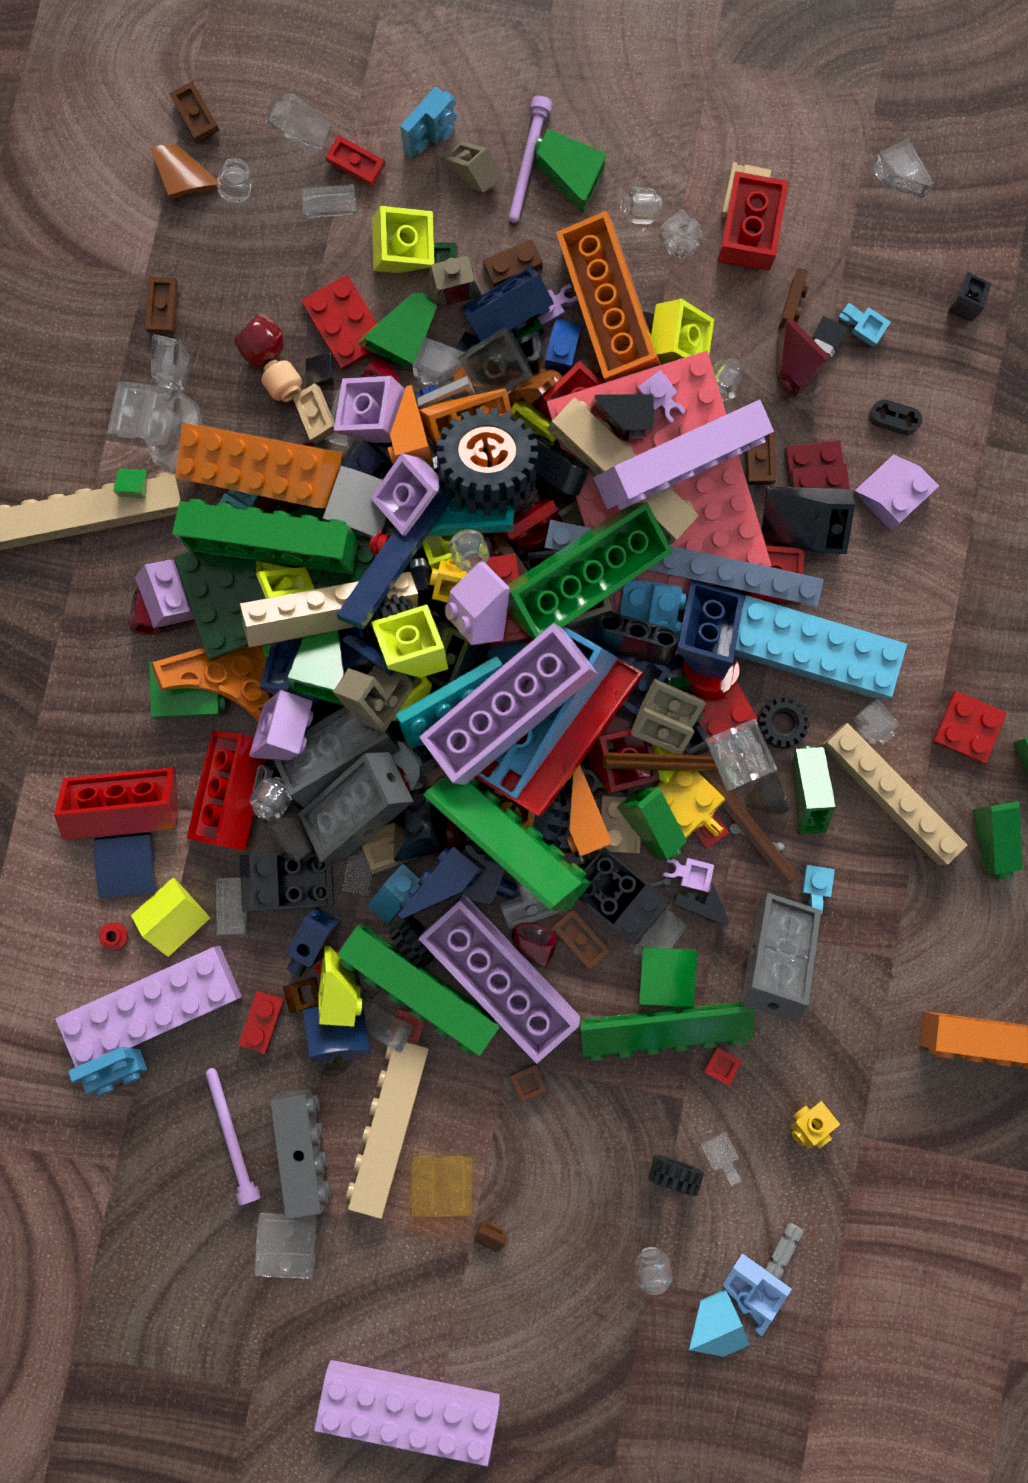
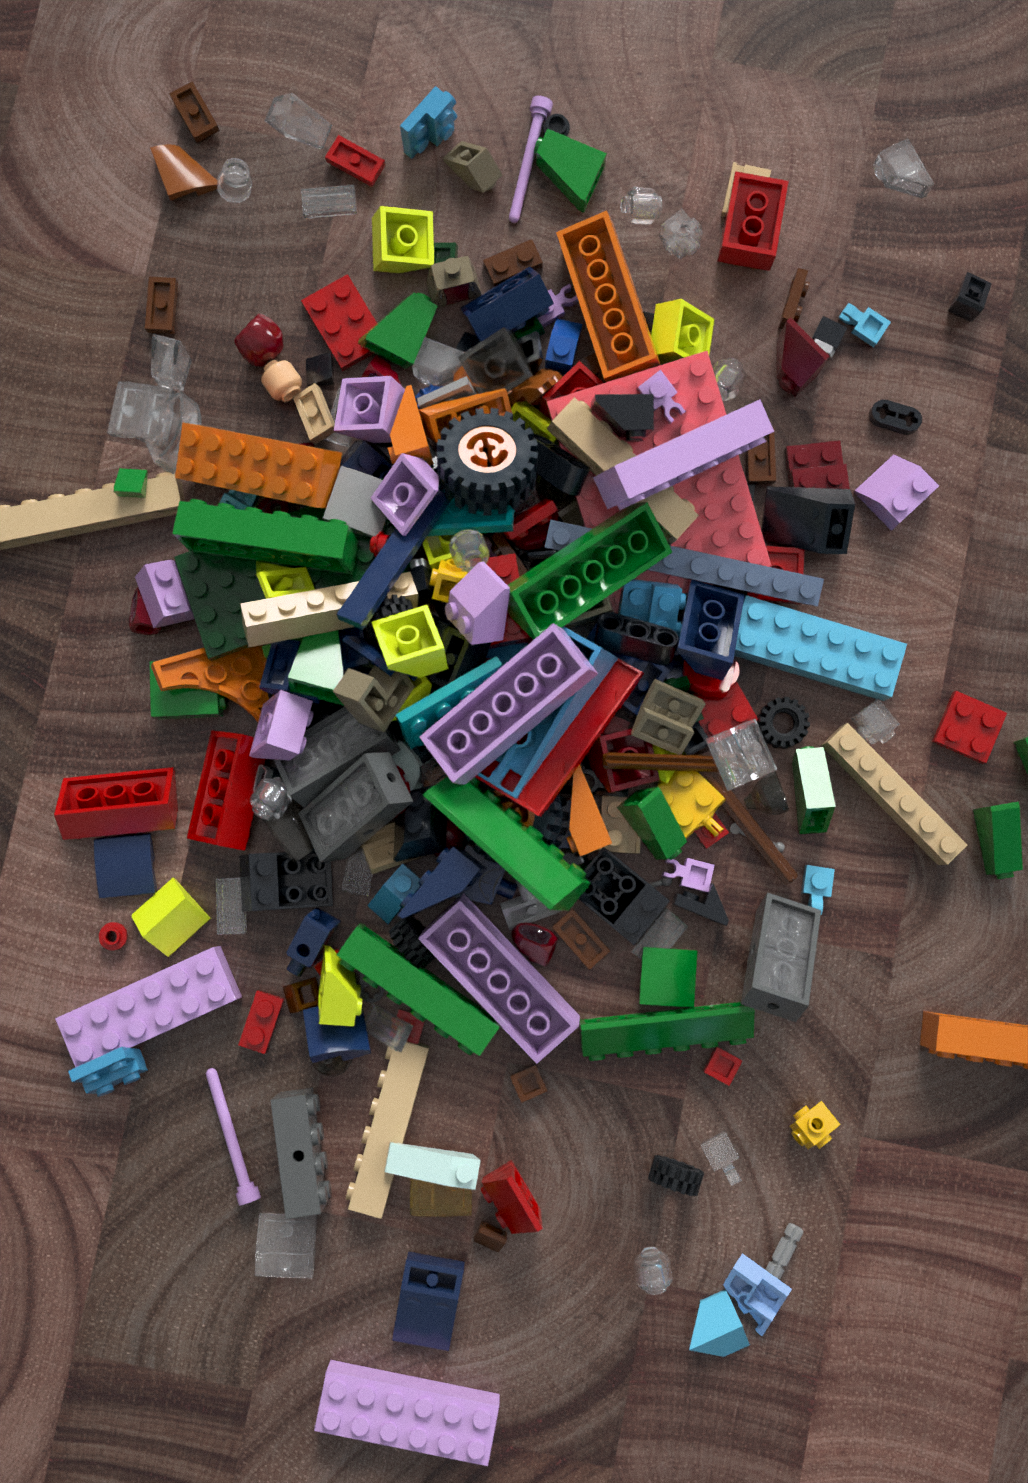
(428, 1301): none -> dark blue slope
(433, 1165): none -> light aqua slope
(512, 1199): none -> red slope
(557, 123): none -> black plate

